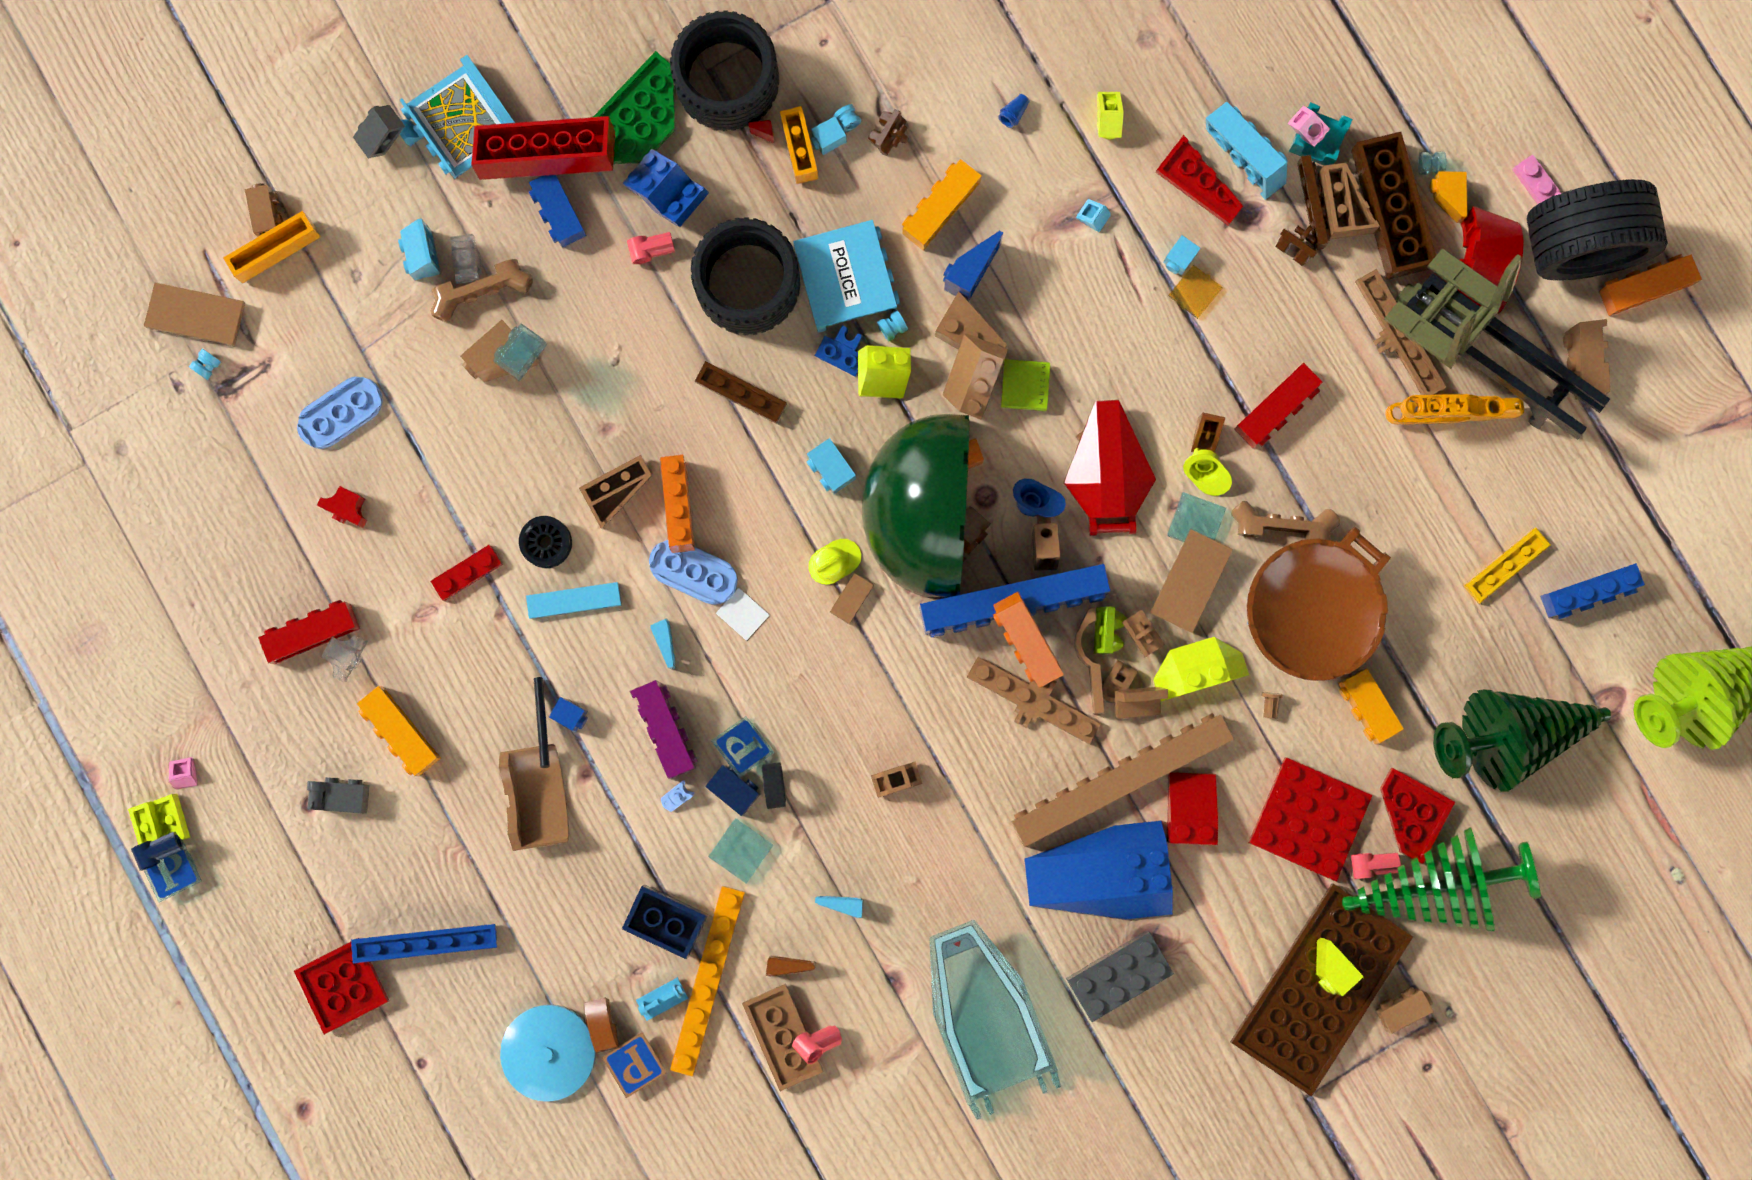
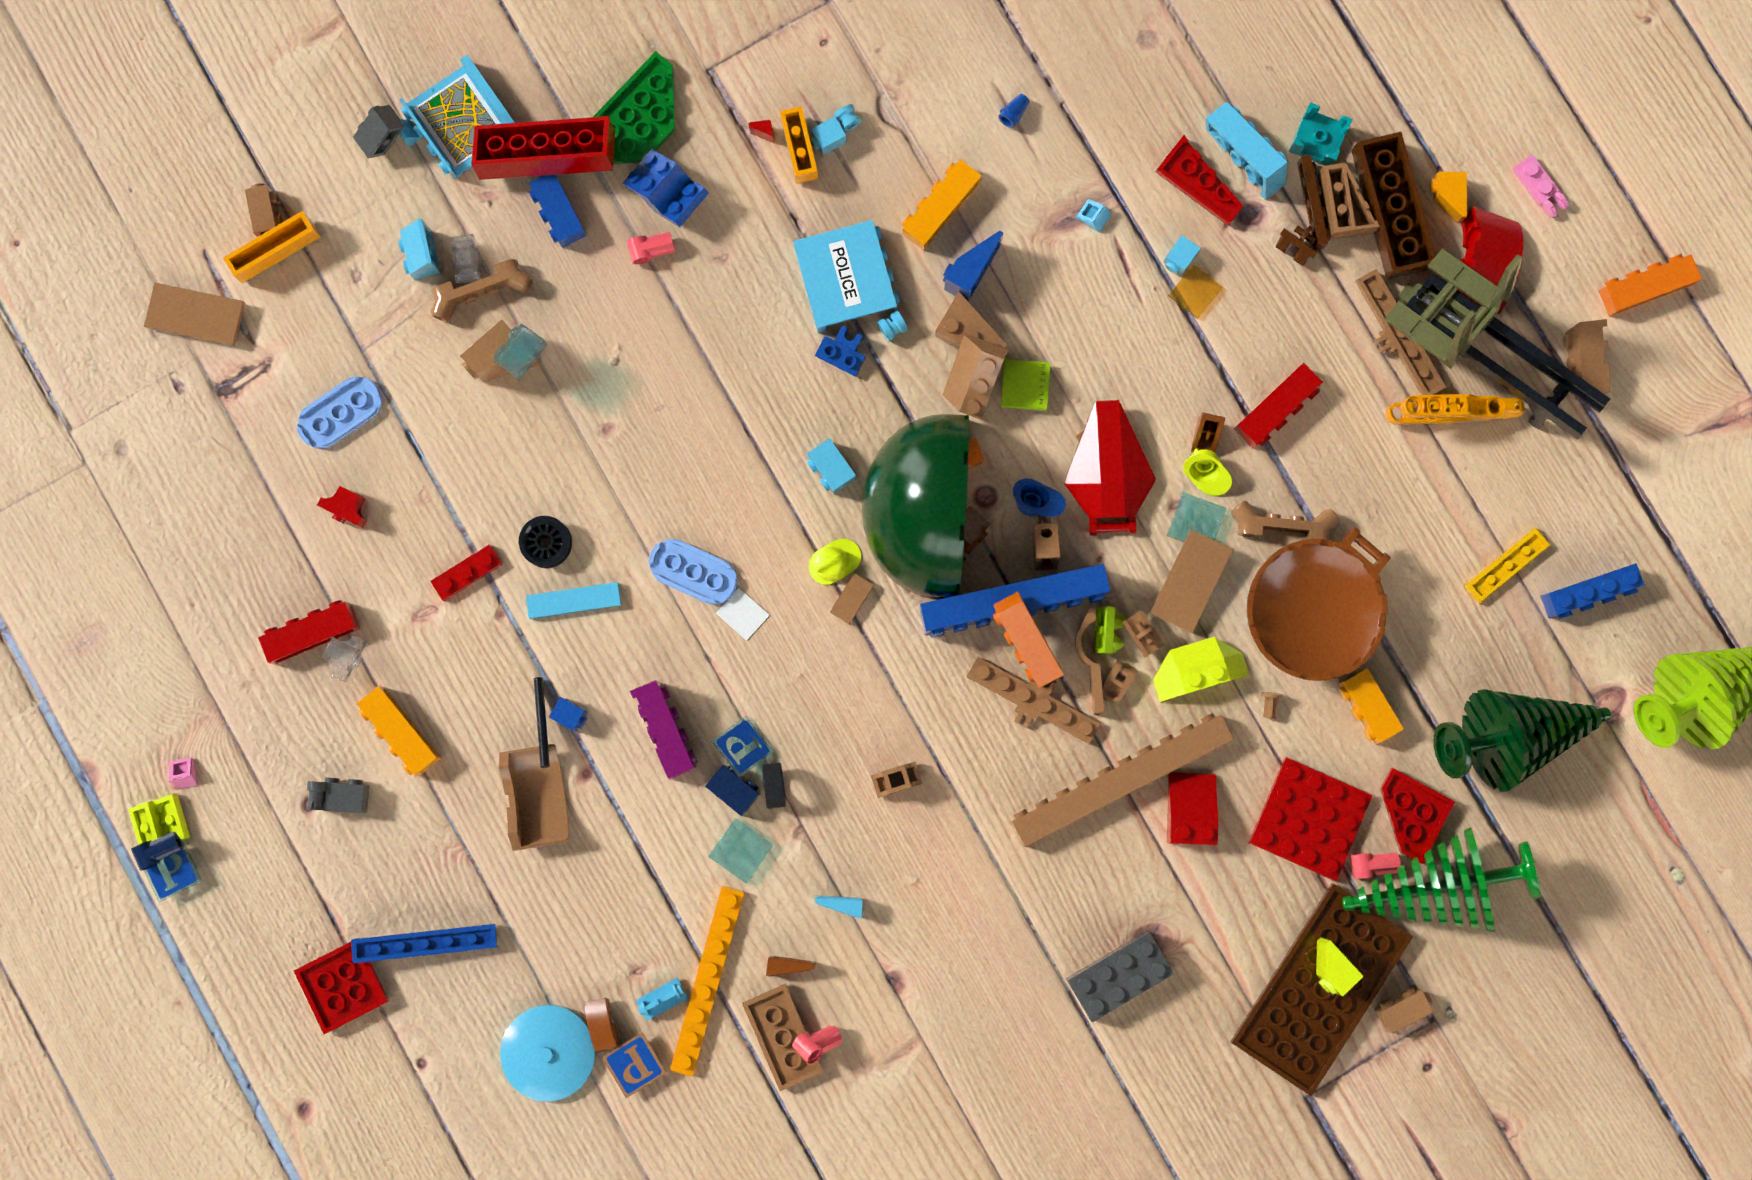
(204, 358): medium azure wheel -> none
(615, 488): medium nougat wedge -> none
(663, 637): medium azure slope -> none
(665, 921): dark blue brick -> none
(676, 797): light blue piece -> none
(677, 503): orange brick -> none
(717, 29): black tyre -> none
(739, 233): black tyre -> none
(740, 392): reddish brown plate -> none
(883, 371): neon yellow slope -> none
(892, 133): reddish brown hips -> none
(985, 1016): clear light blue windscreen -> none
(1106, 874): blue wedge -> none
(1109, 115): neon yellow slope -> none
(1139, 702): medium nougat panel -> none
(1303, 120): bright pink brick -> none
(1431, 163): clear light blue wheel -> none
(1596, 230): black tyre -> none

